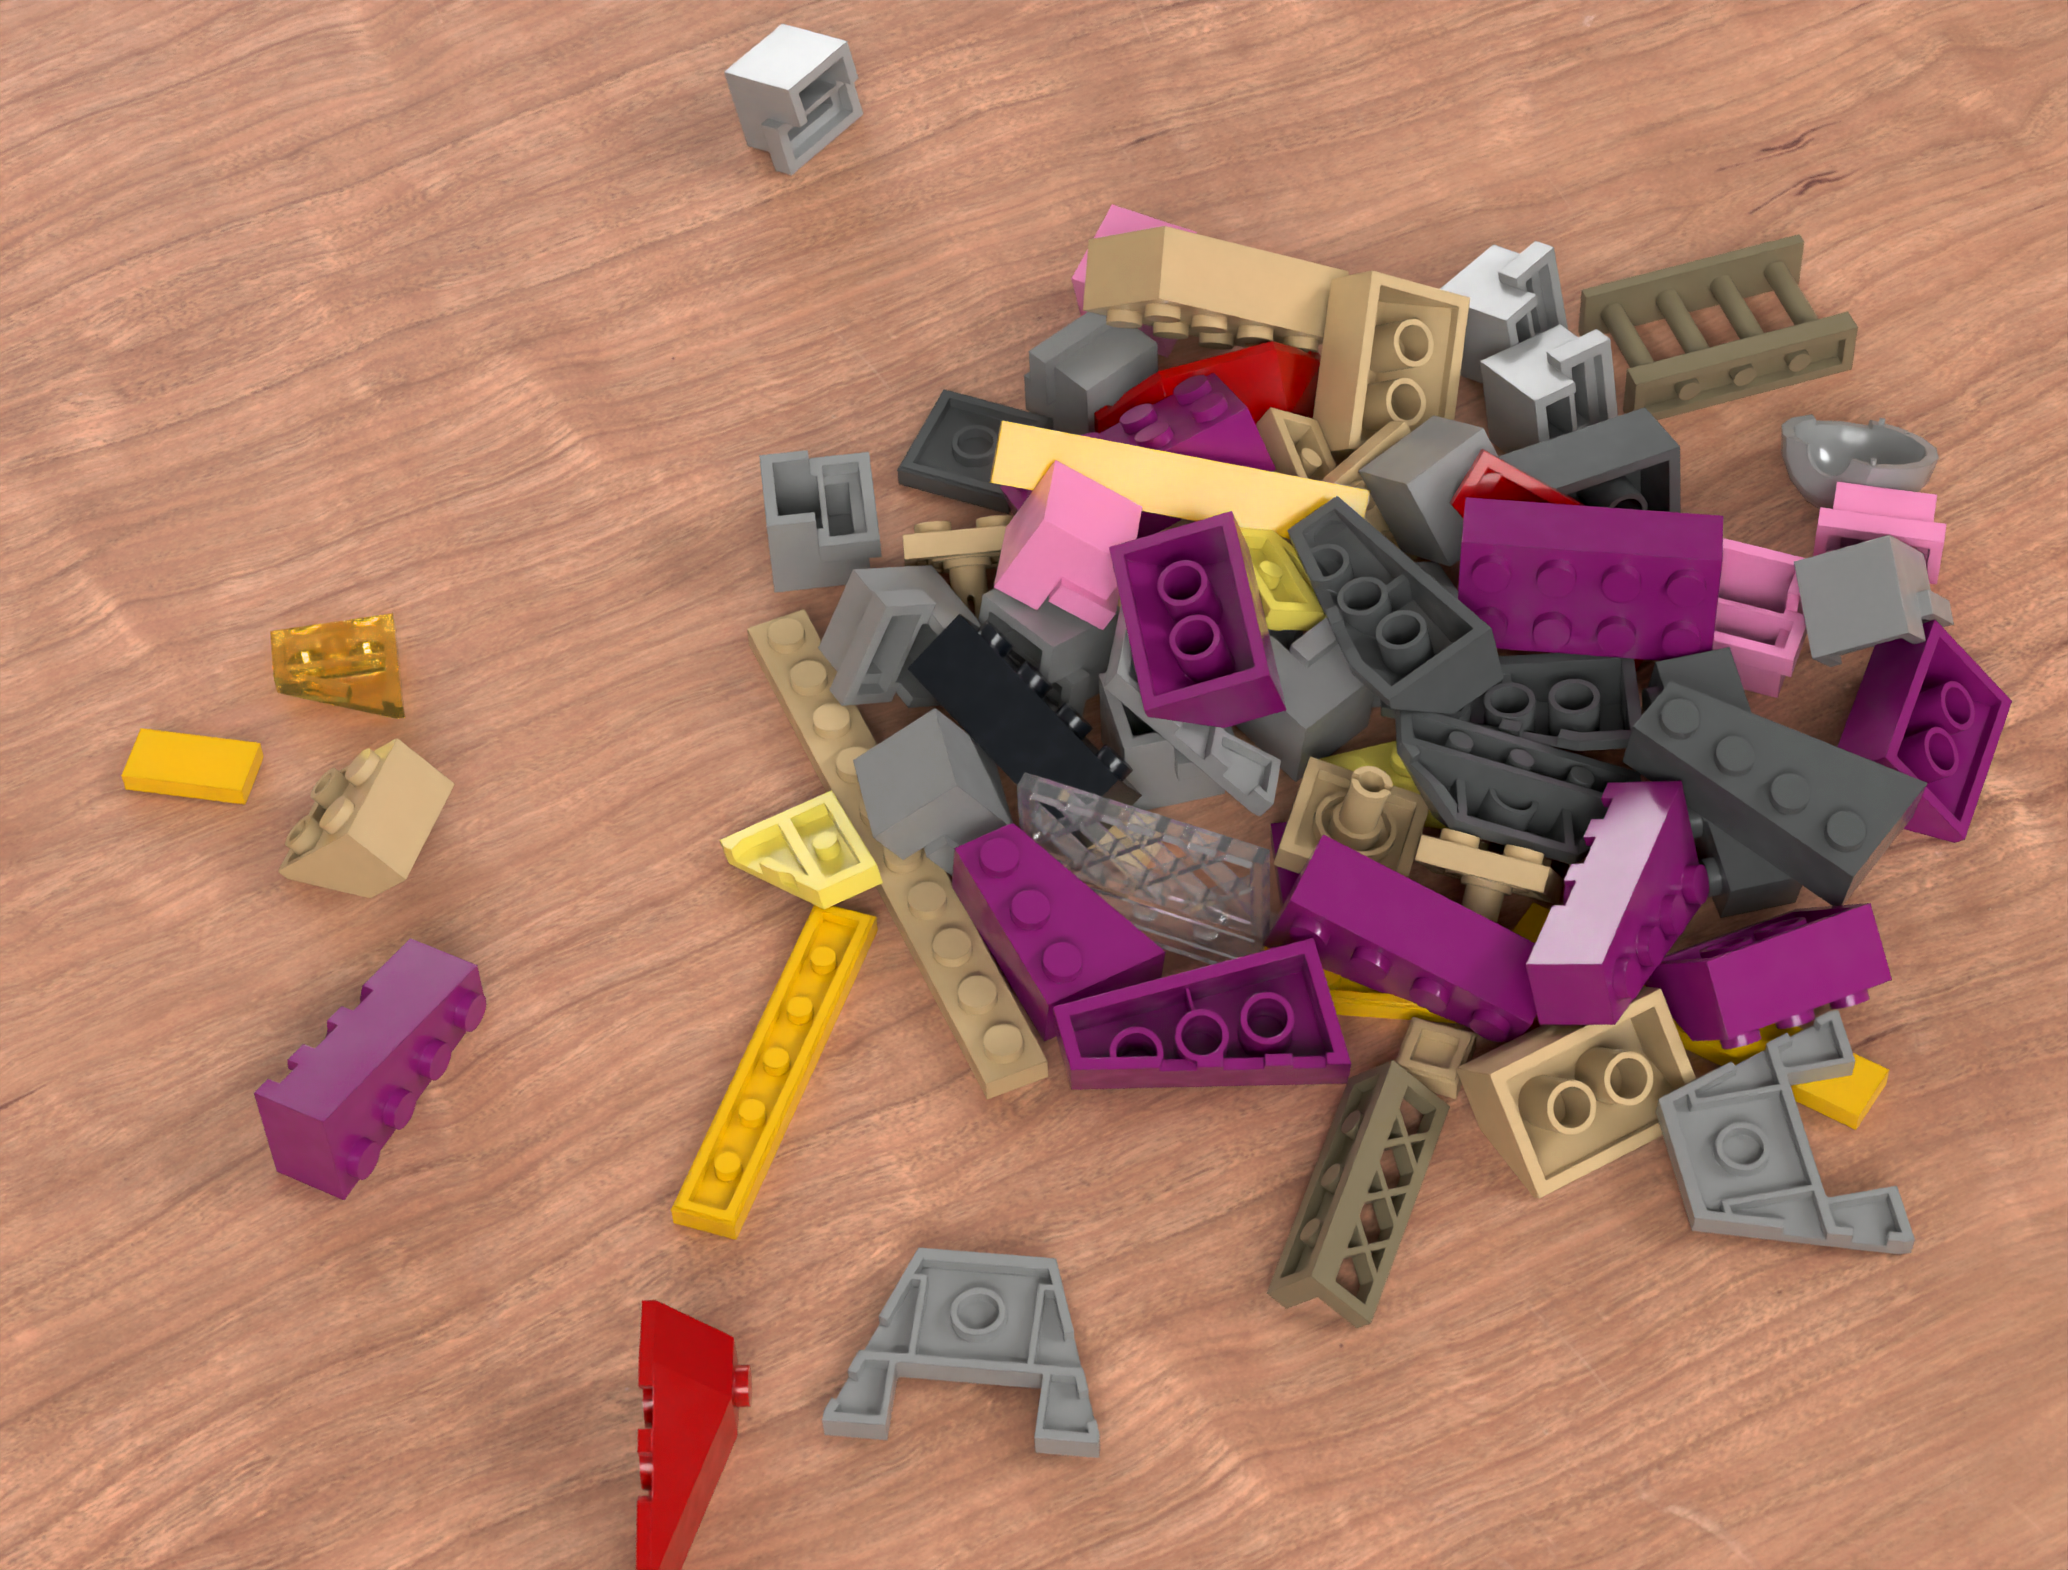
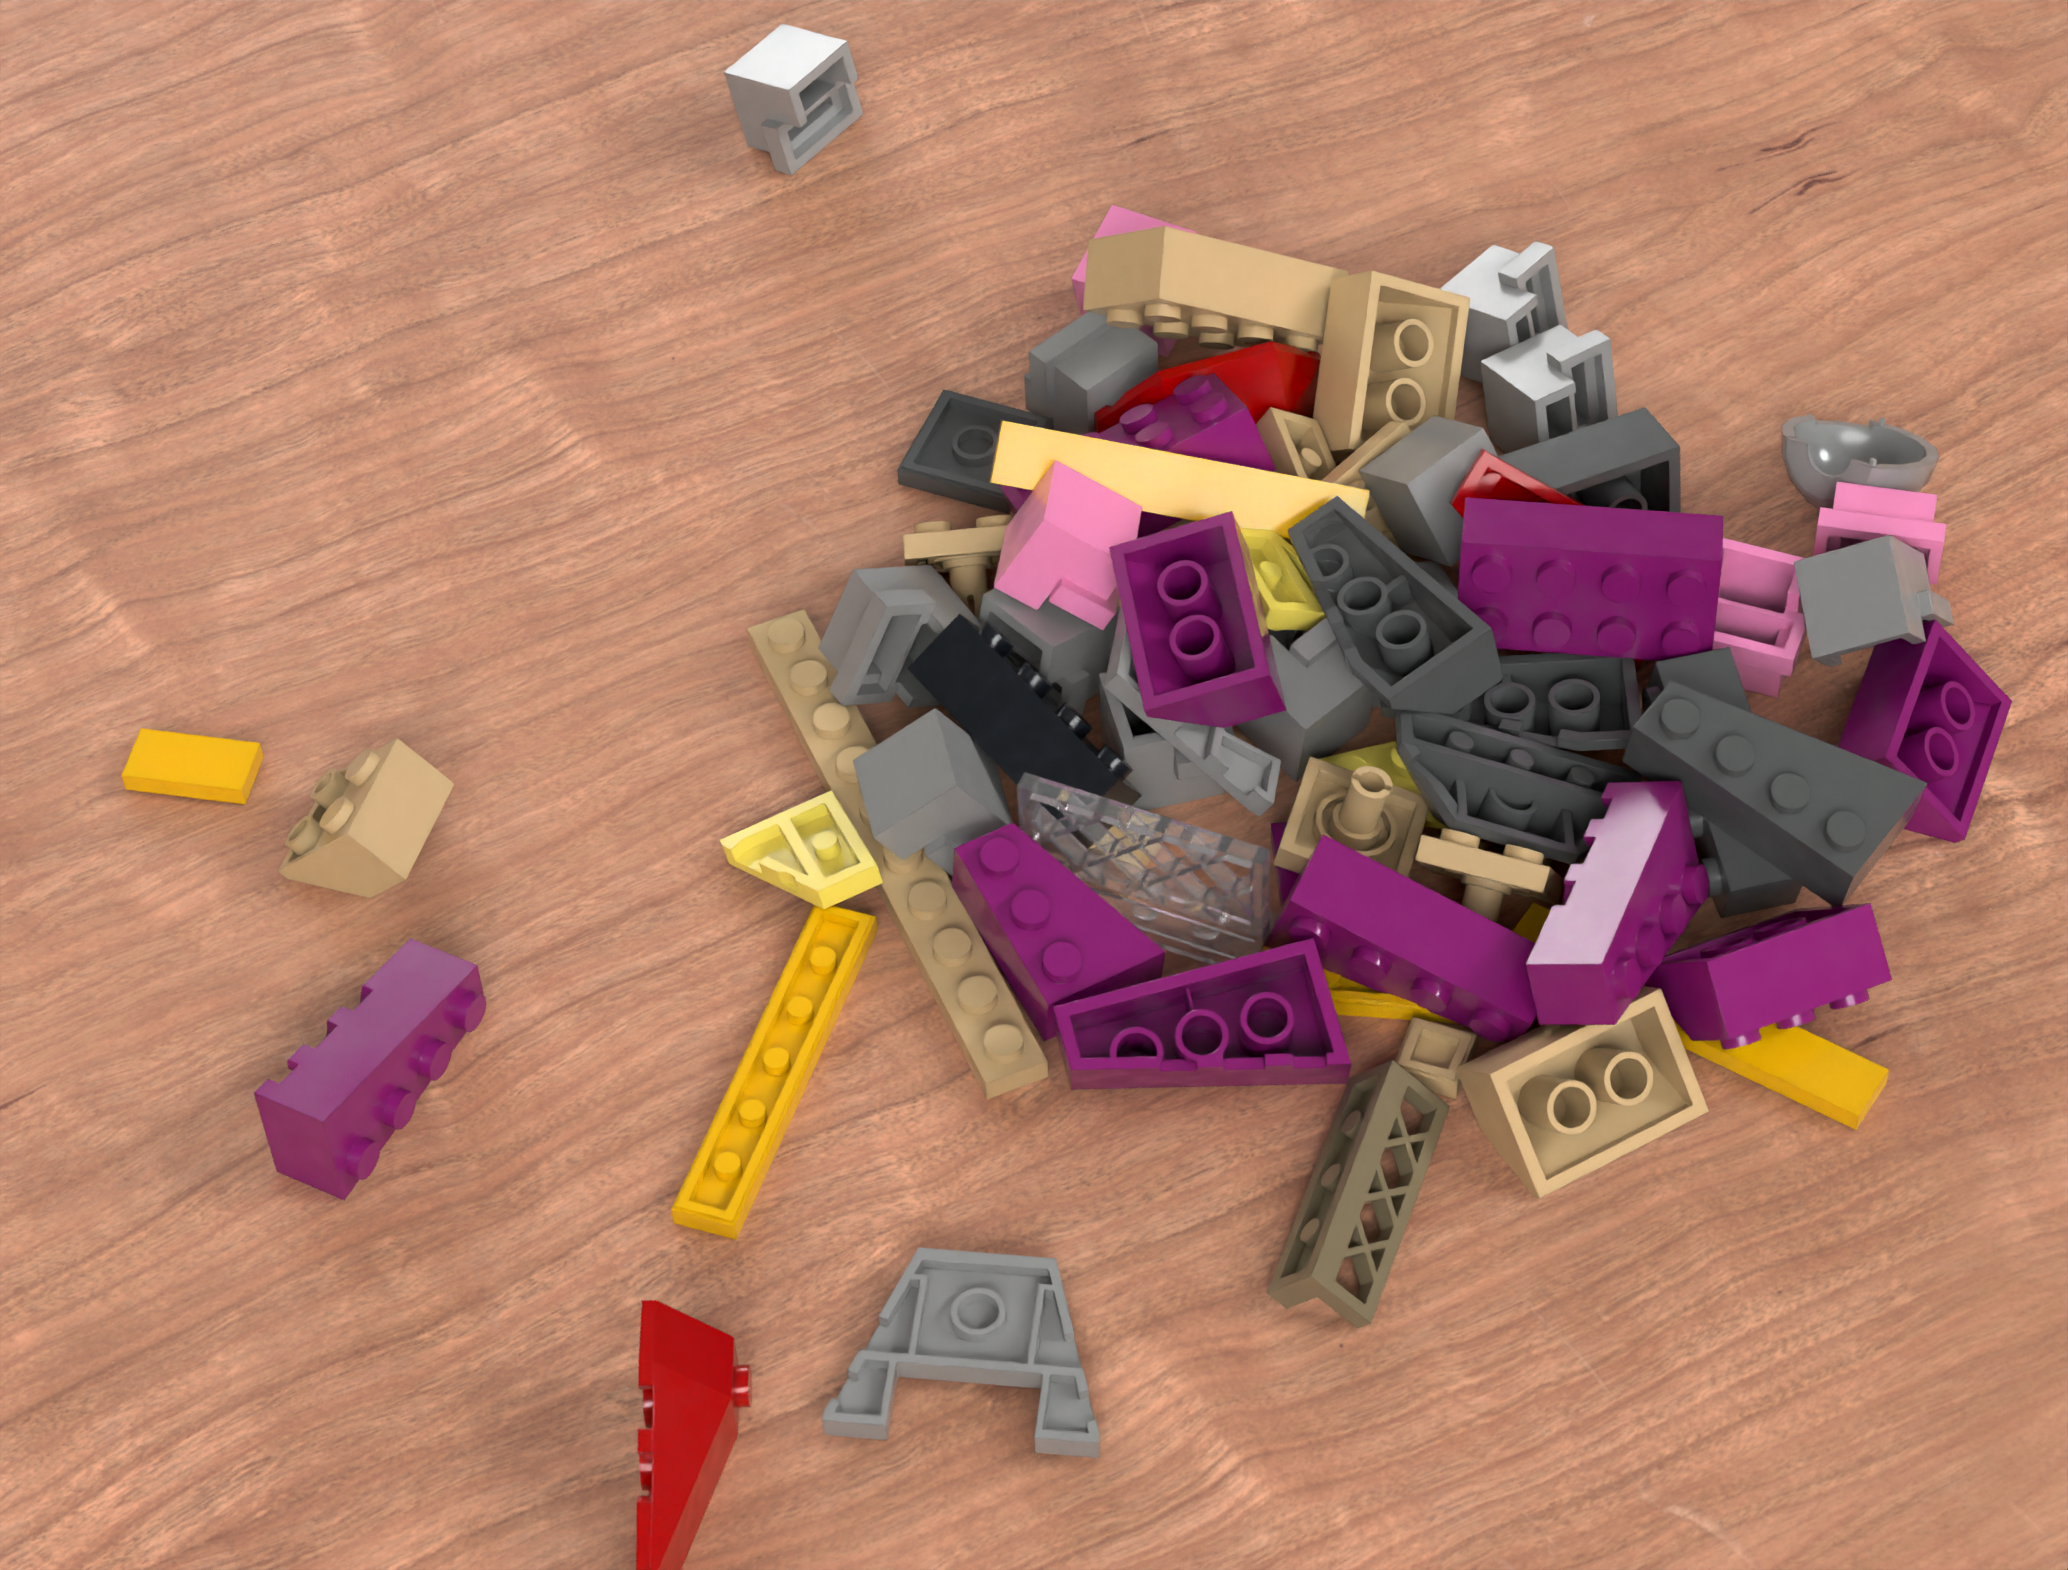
(342, 664): clear yellow wing -> none
(818, 518): light grey plate -> none
(1729, 370): dark tan fence -> none
(1749, 1160): light grey wing -> none

